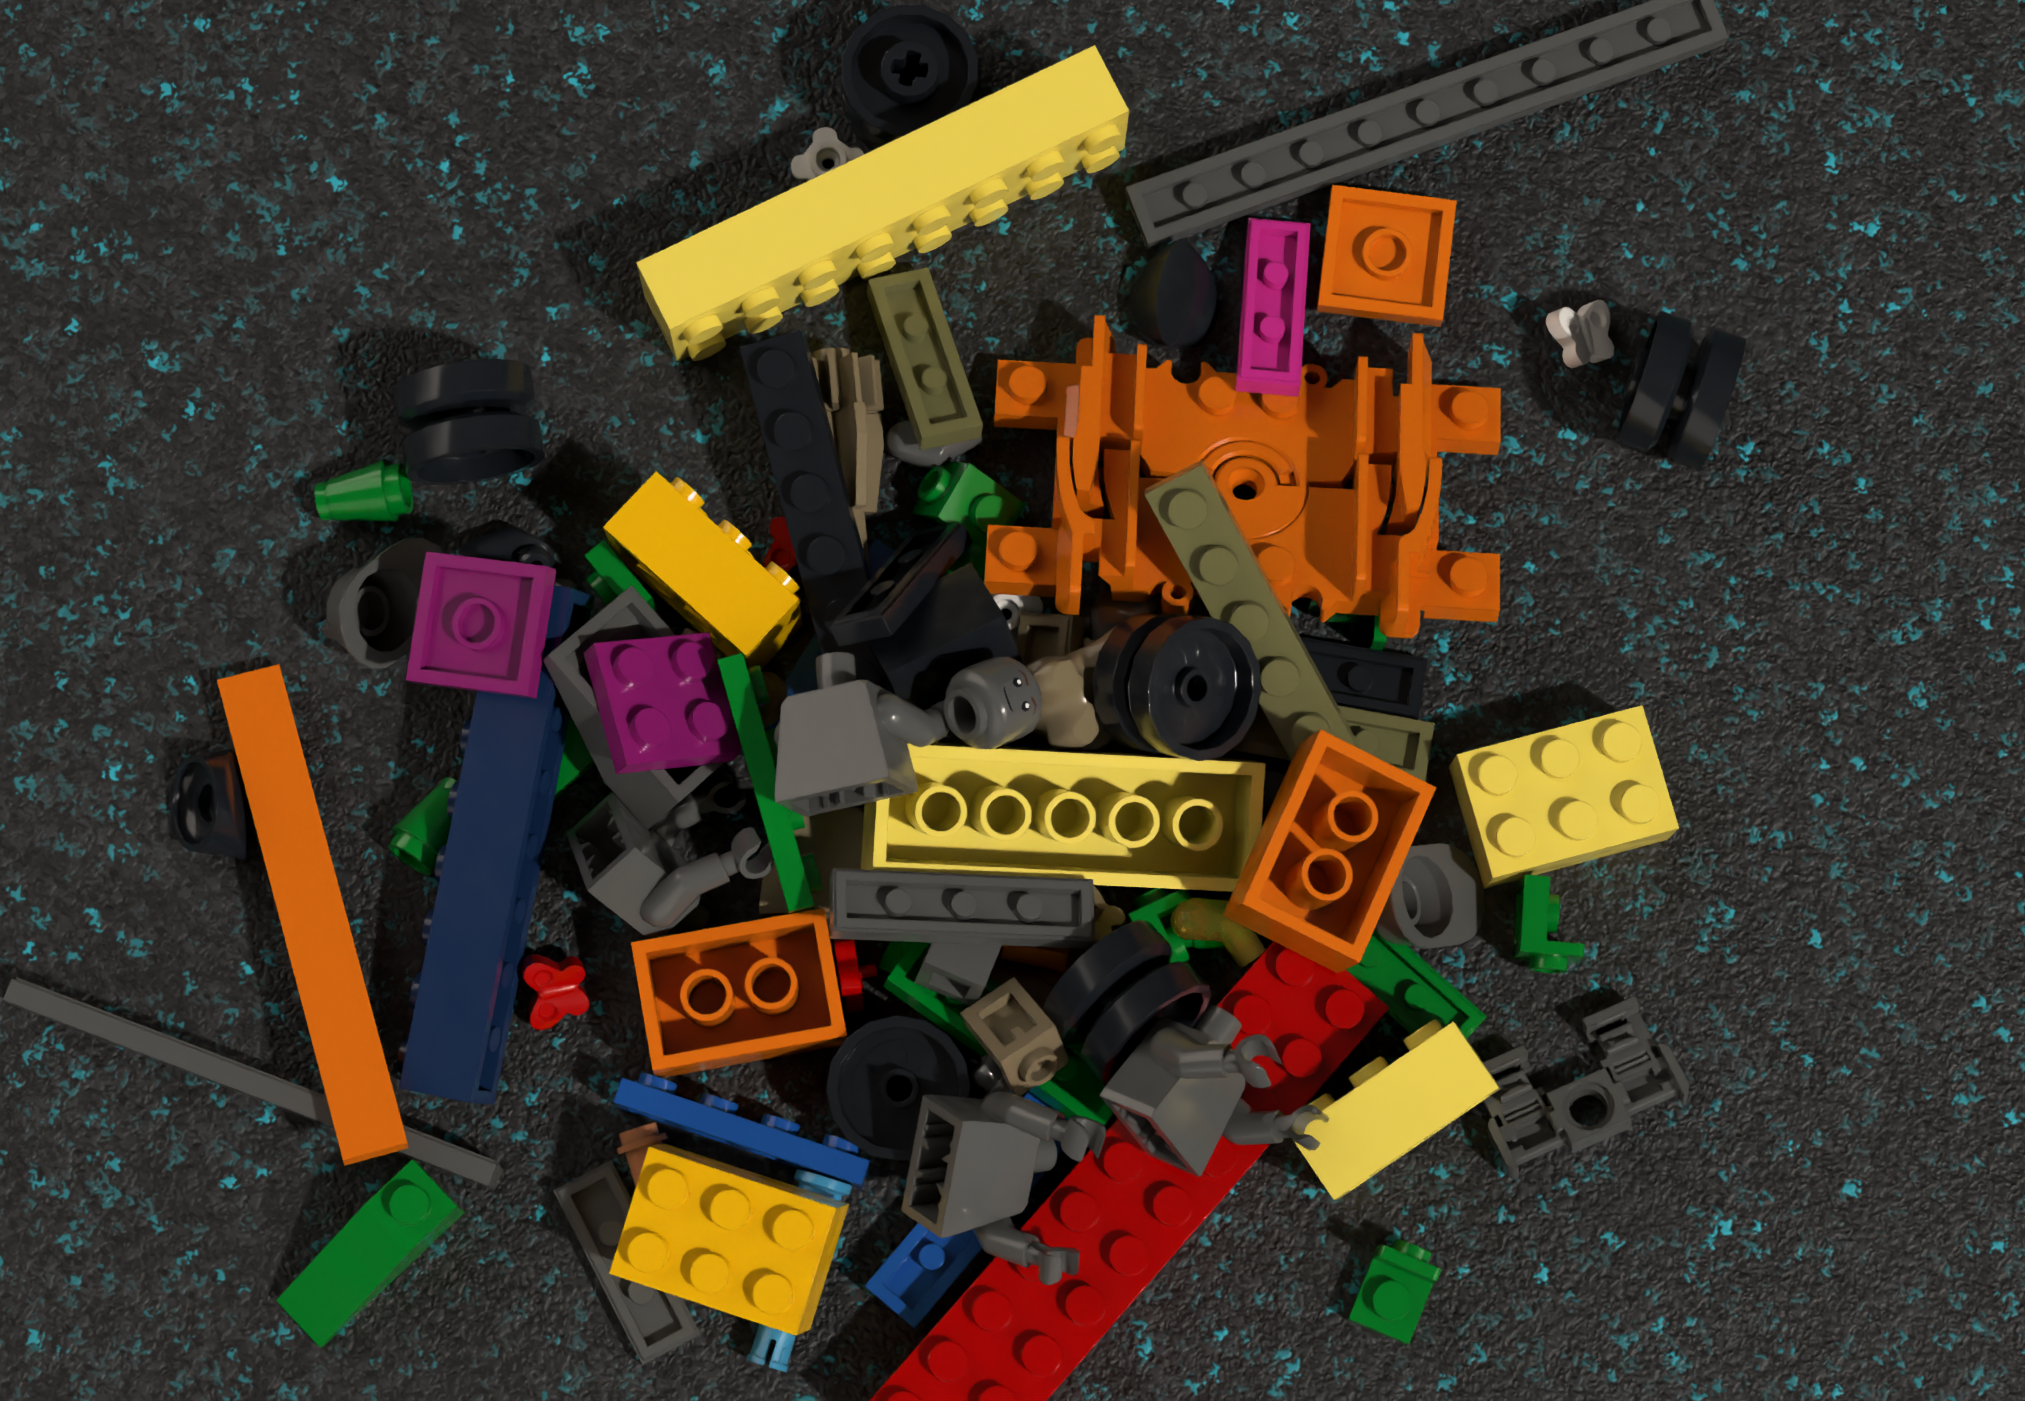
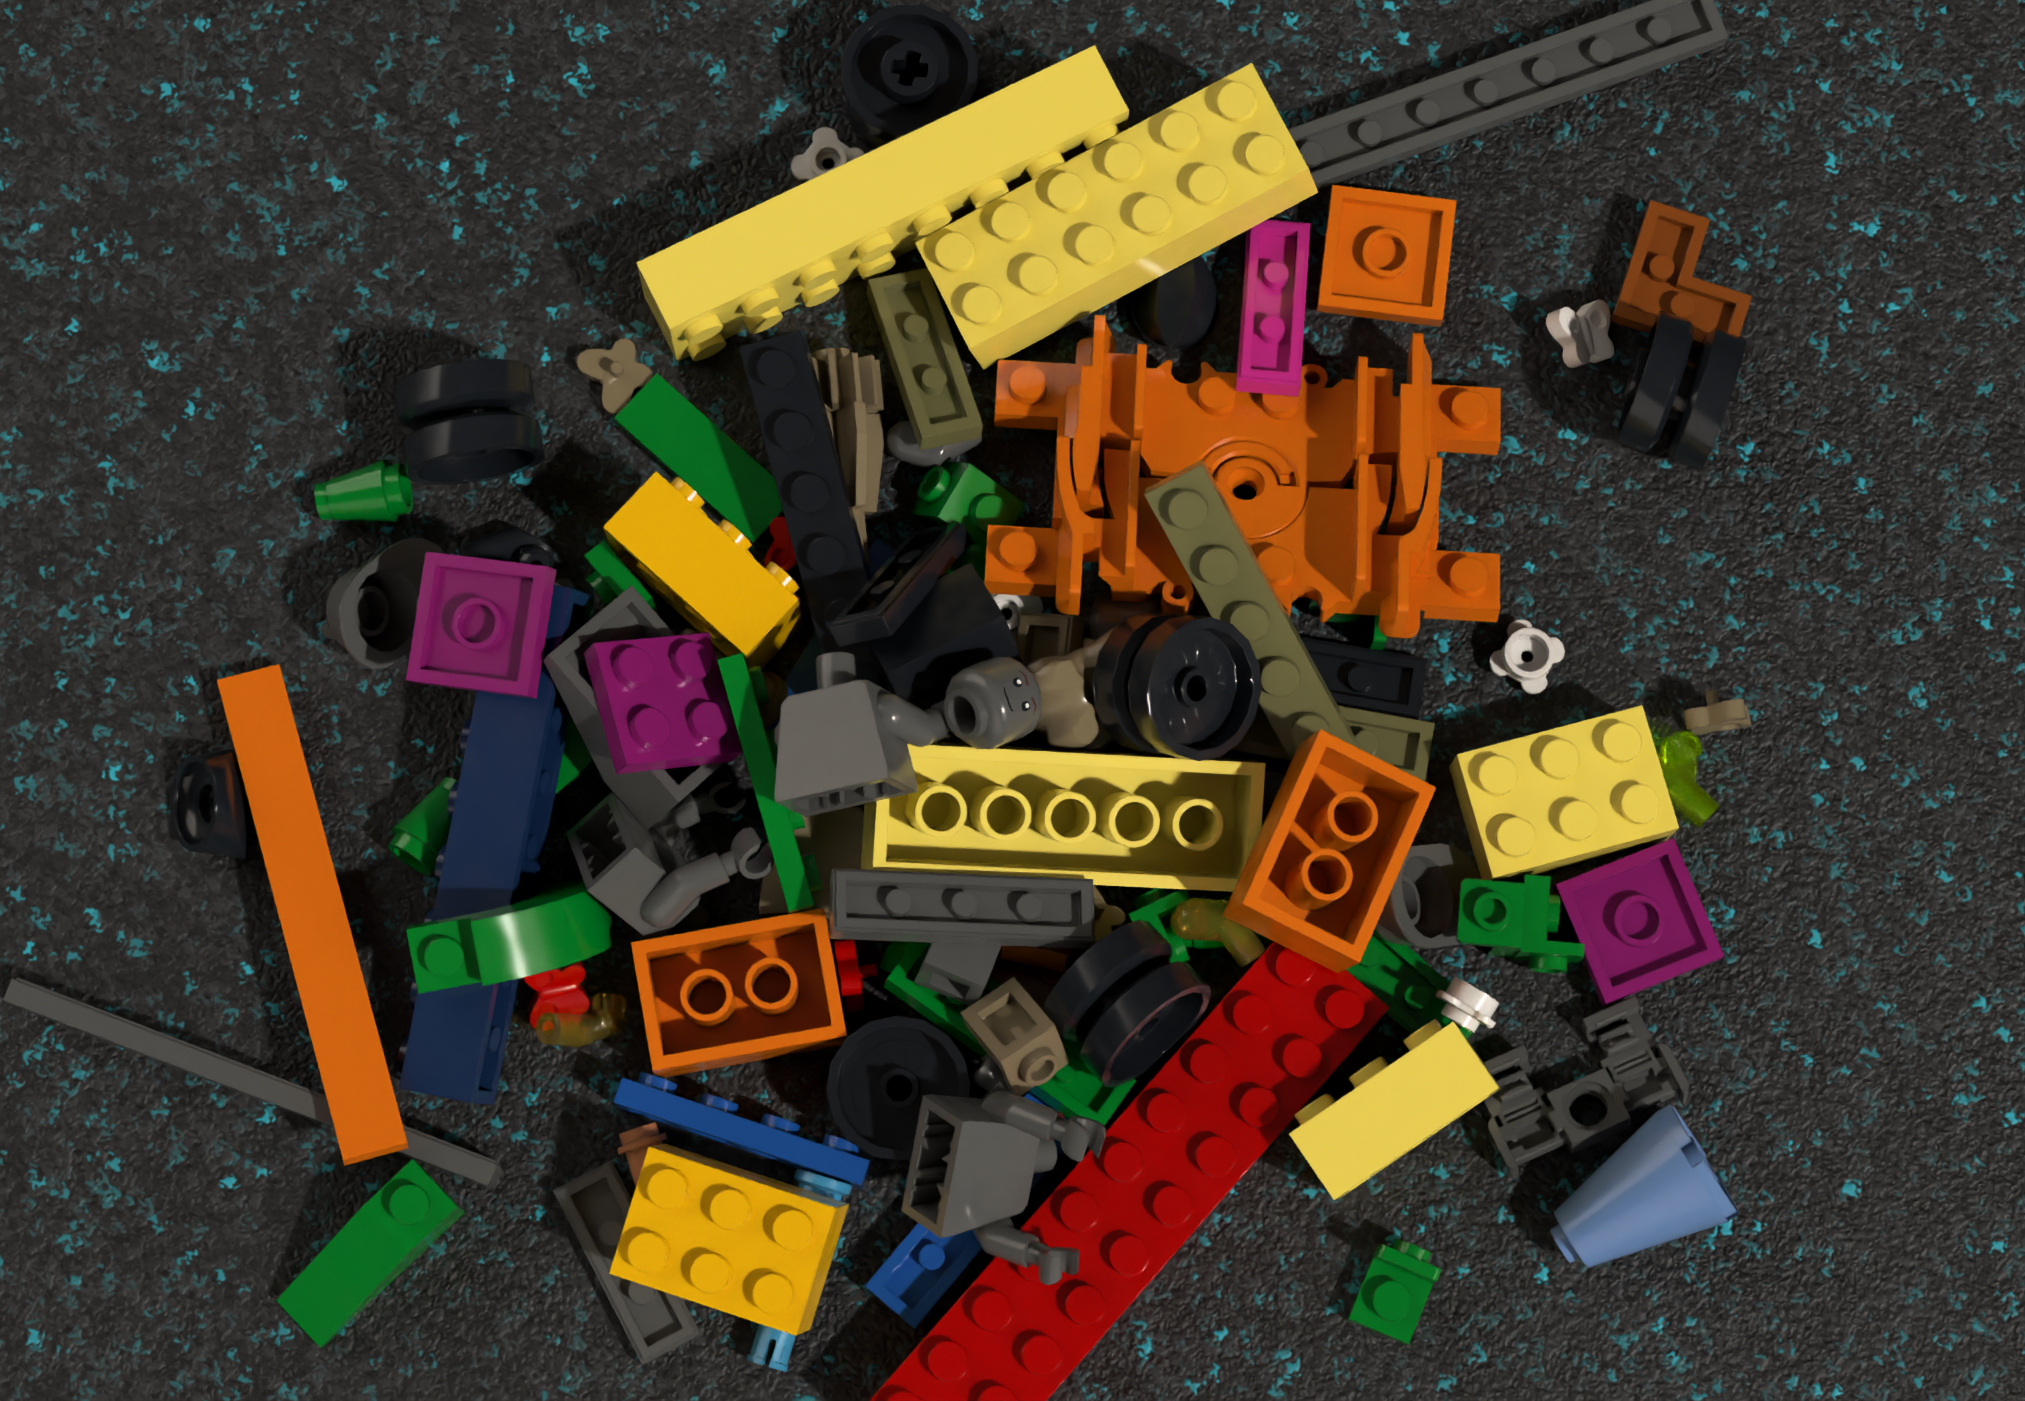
(511, 941): none -> green arch
(581, 1030): none -> clear yellow arm
(617, 373): none -> dark tan piece
(702, 457): none -> green tile
(1117, 216): none -> light yellow brick
(1187, 1088): dark grey torso -> none
(1467, 1005): none -> white plate
(1491, 915): none -> green bracket
(1524, 638): none -> white plate
(1638, 921): none -> magenta plate
(1643, 1195): none -> medium blue cone
(1662, 278): none -> dark orange plate
(1679, 766): none -> clear neon green arm
(1717, 715): none -> dark tan piece

